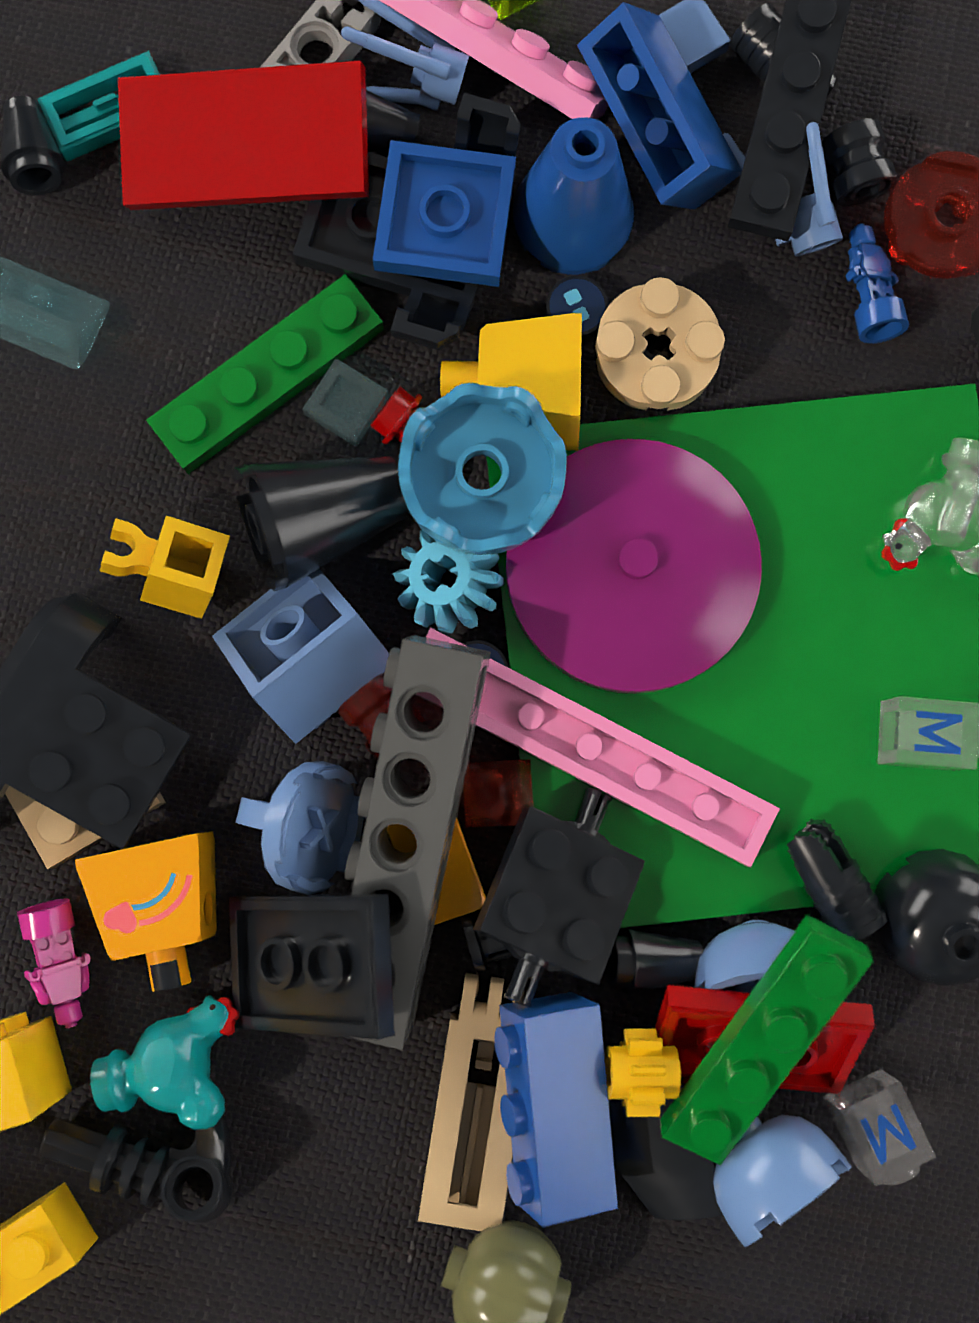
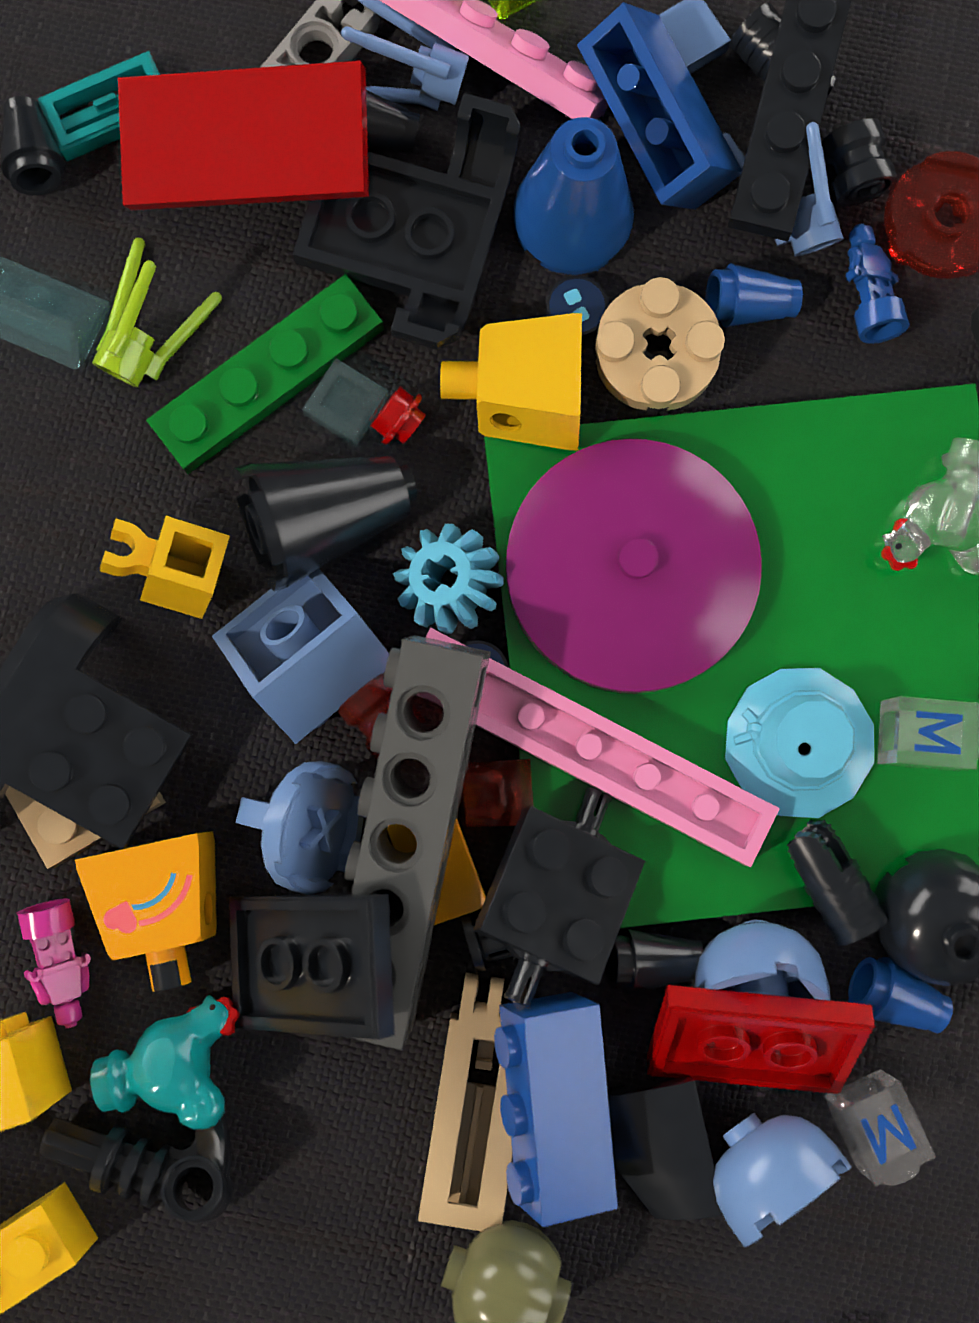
(126, 349): none -> lime plant
(444, 213): blue plate -> none
(490, 423): dark azure plate -> none
(642, 1072): yellow gear -> none
(751, 296): none -> blue cone
(765, 1039): green plate -> none
(794, 710): none -> medium azure hat
(899, 996): none -> blue cone

